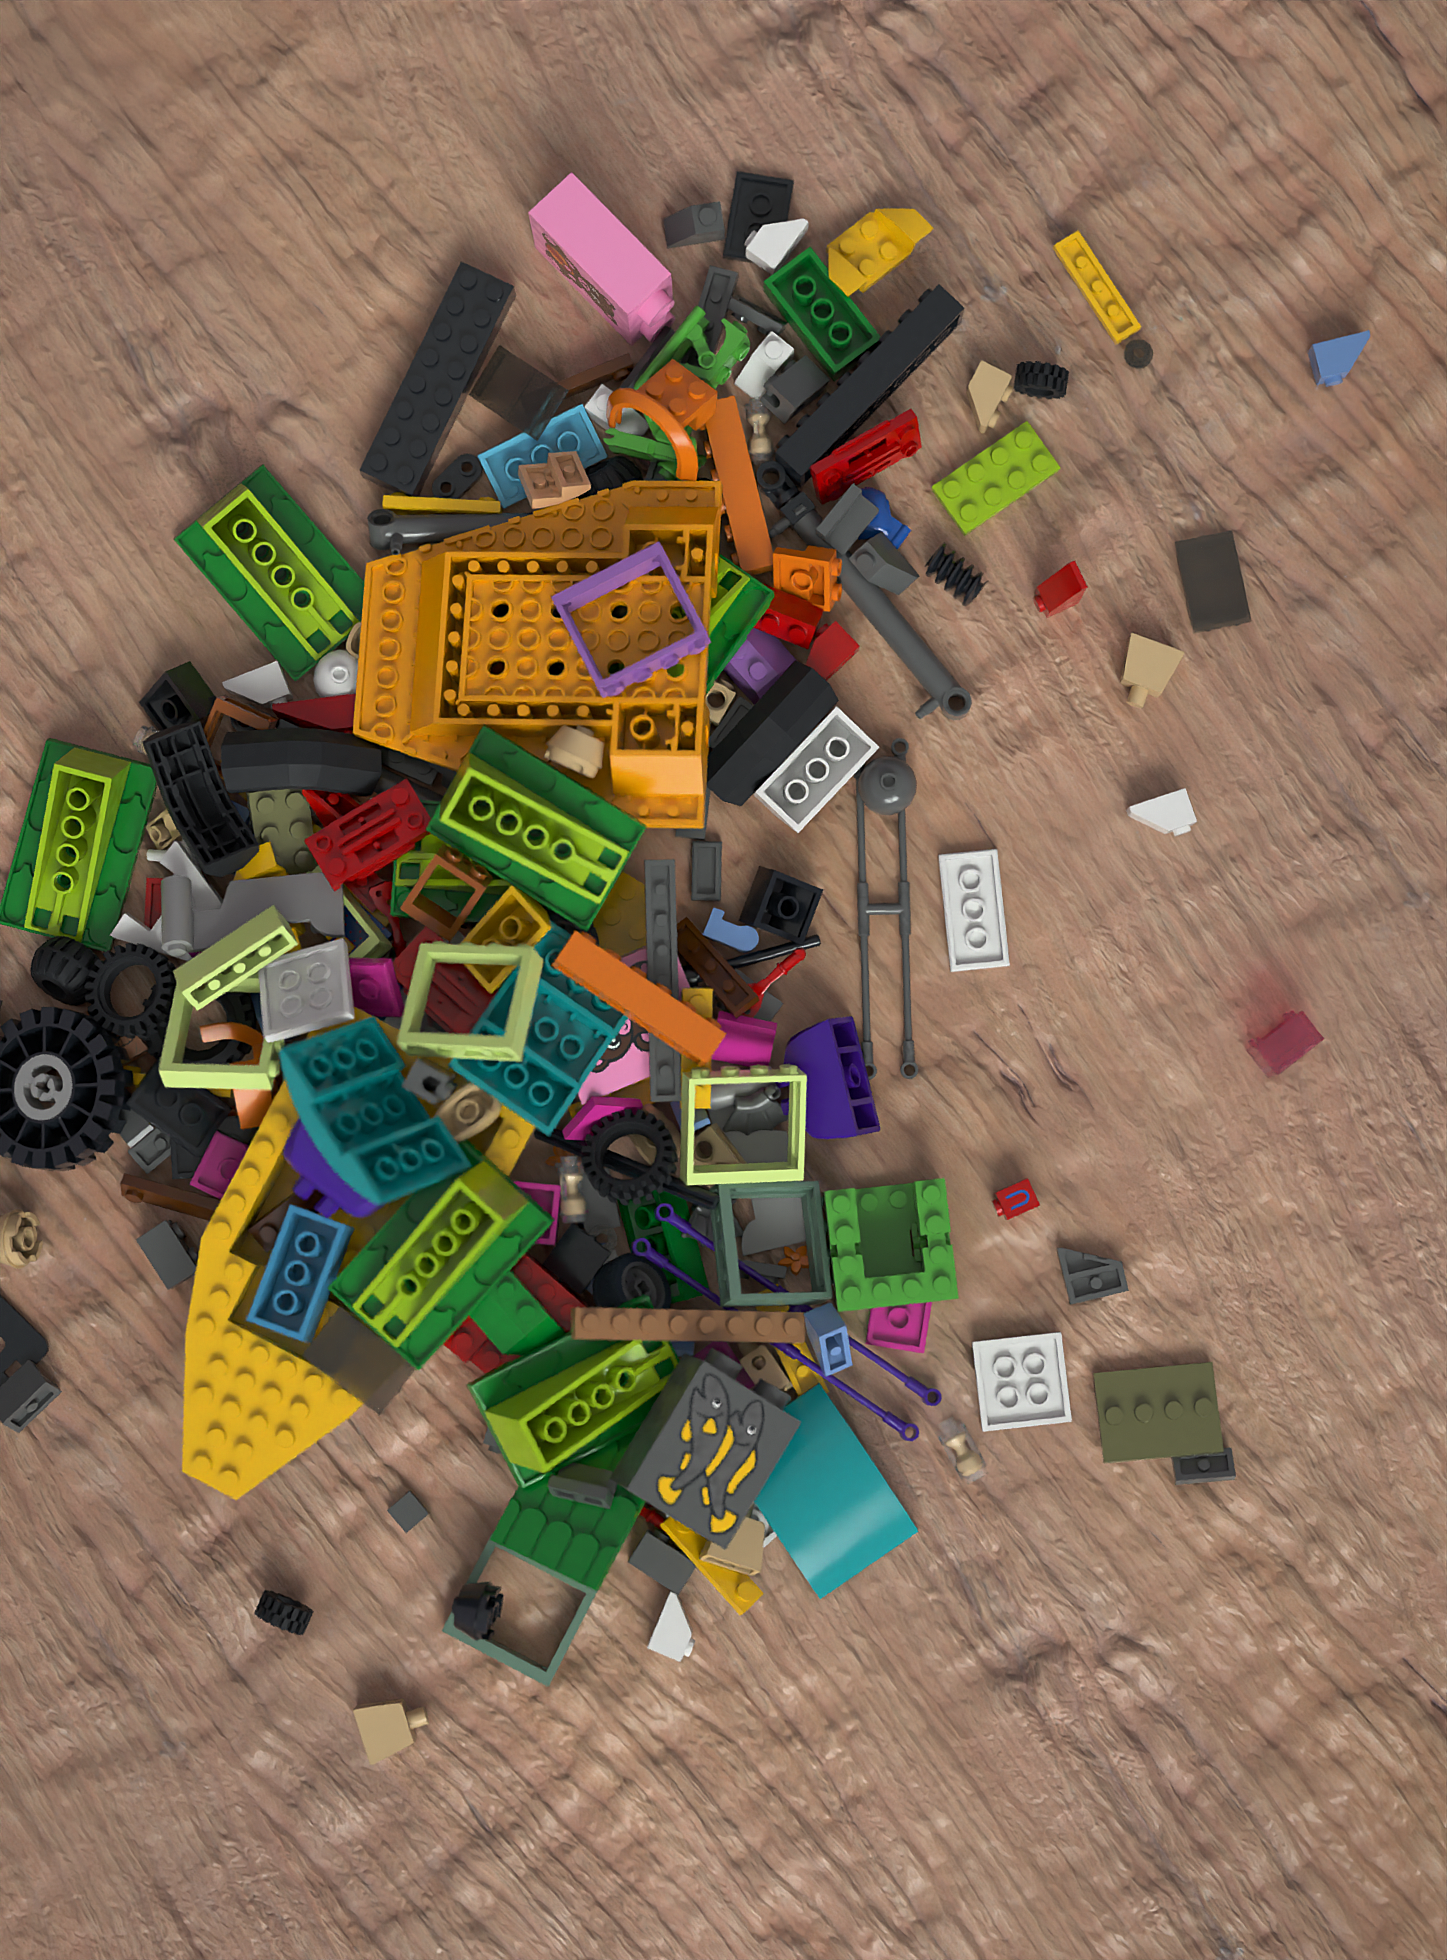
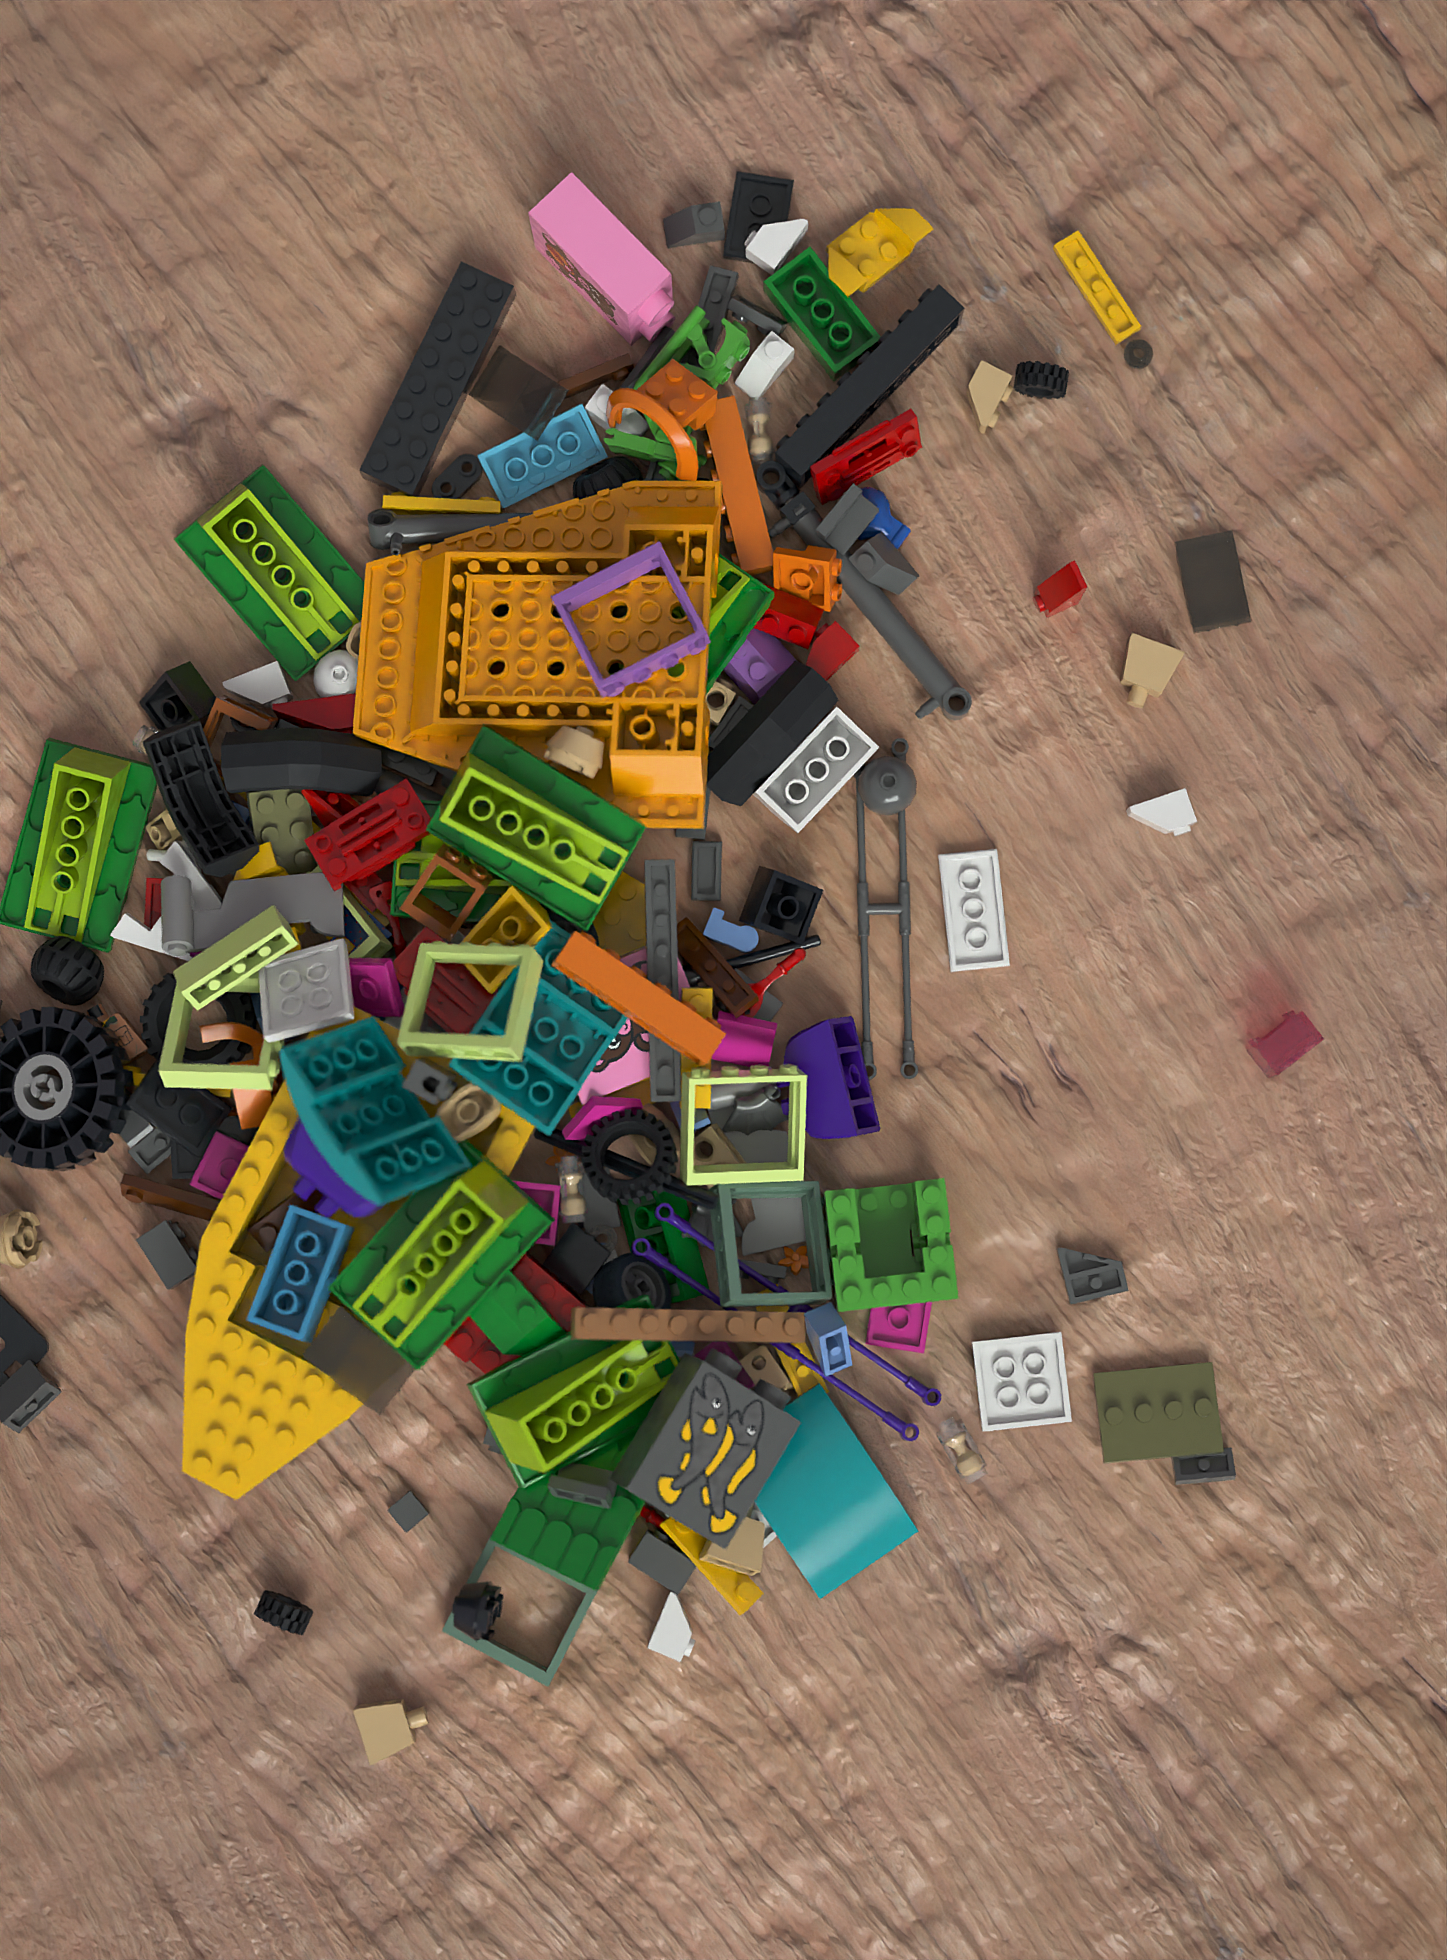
(103, 981): black tyre -> none
(554, 481): light nougat slope -> none
(794, 388): dark grey brick -> none
(955, 575): black piece -> none
(995, 478): lime plate -> none
(1015, 1199): red brick -> none
(1335, 357): medium blue slope -> none

